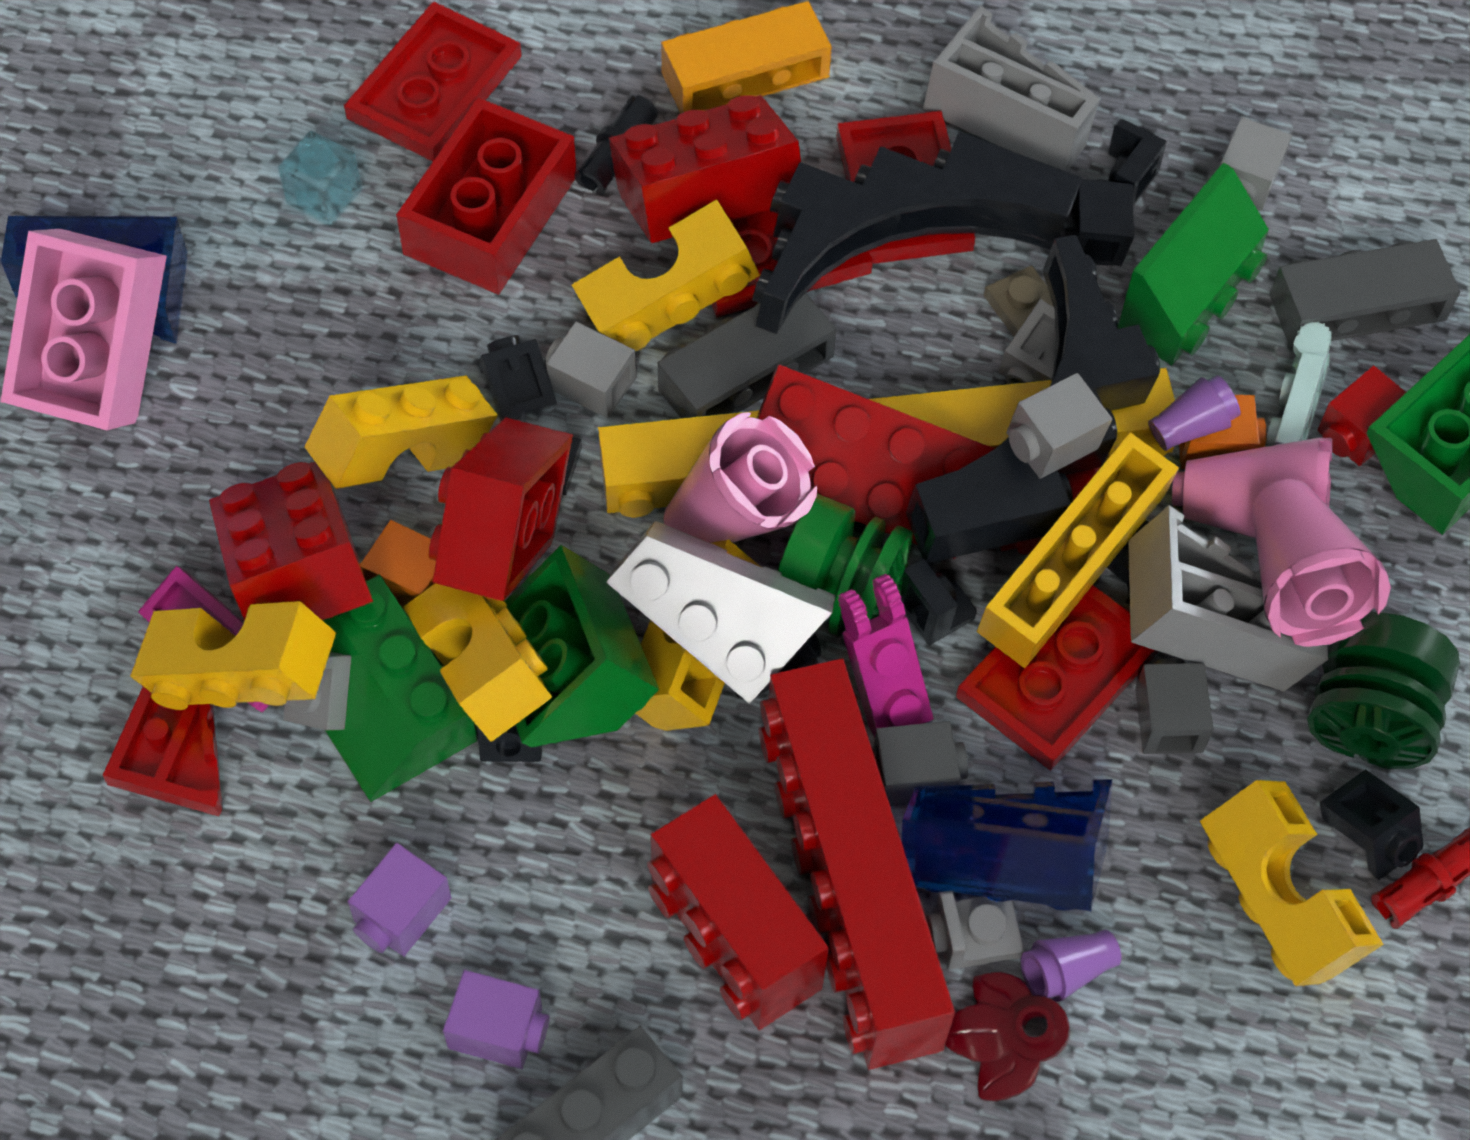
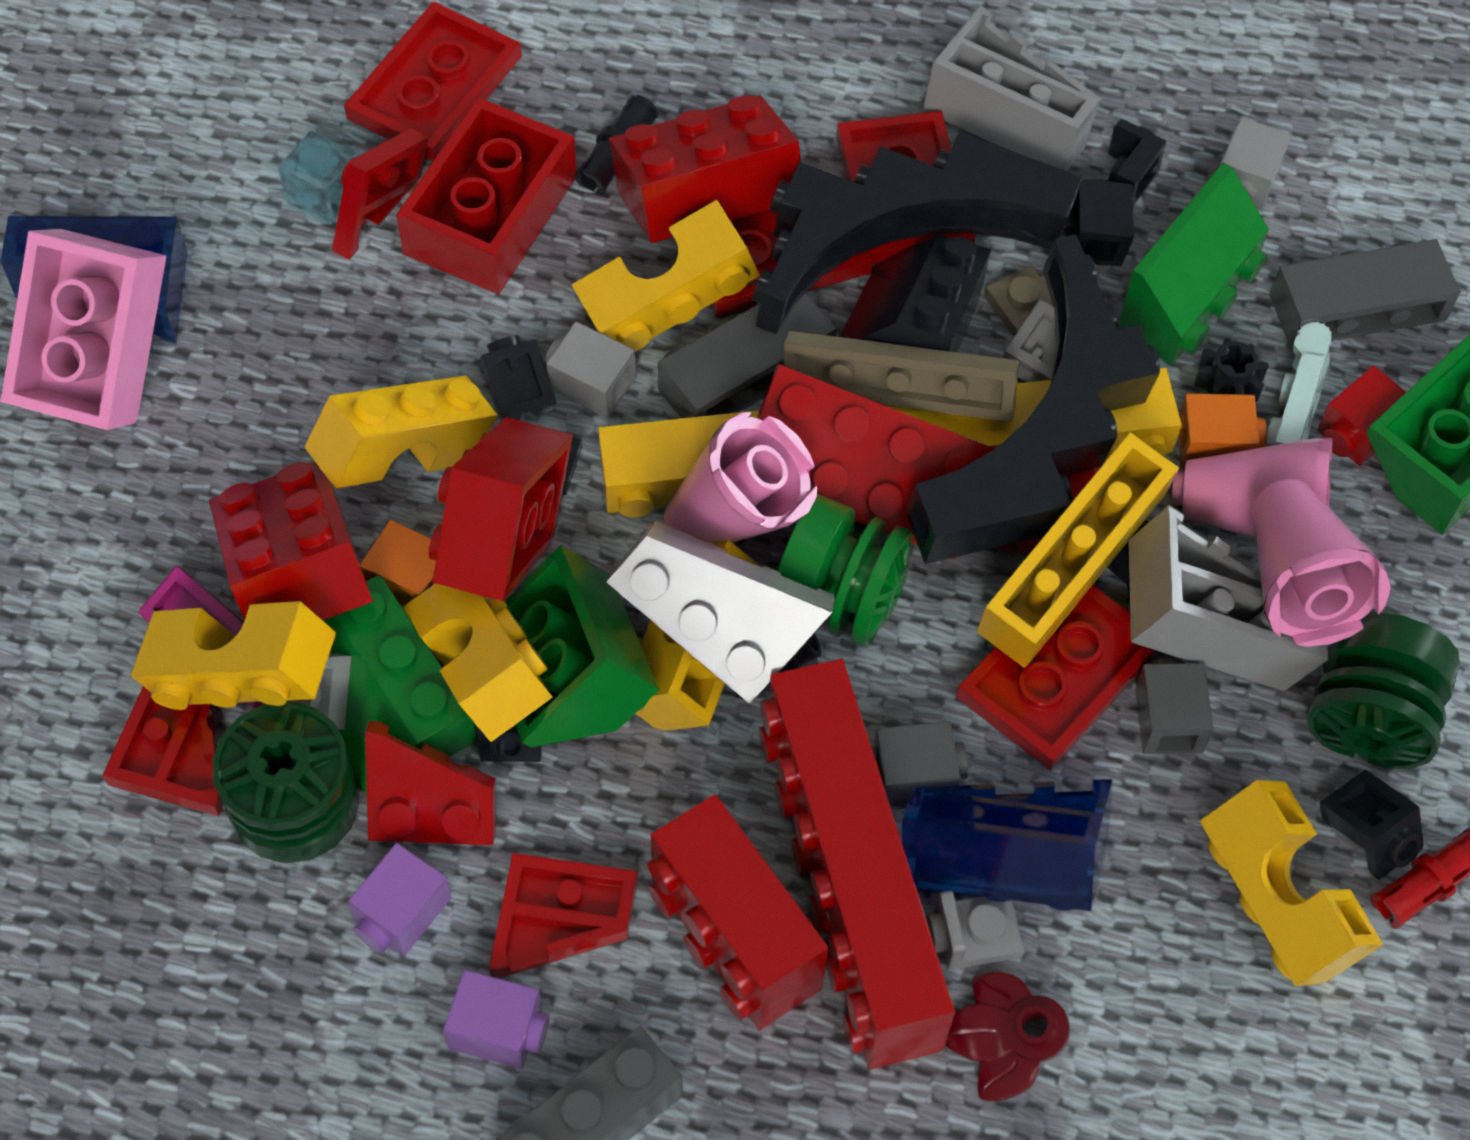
(296, 810): none -> dark green wheel
(376, 185): none -> red wing
(425, 794): none -> red wing
(559, 912): none -> red wing
(746, 58): light orange brick -> none
(884, 659): dark pink hinge -> none
(908, 374): none -> dark tan plate
(922, 295): none -> black slope
(934, 601): black bracket -> none
(1058, 426): light grey brick -> none
(1066, 964): medium lavender cone -> none
(1197, 412): medium lavender cone -> none
(1231, 370): none -> black gear

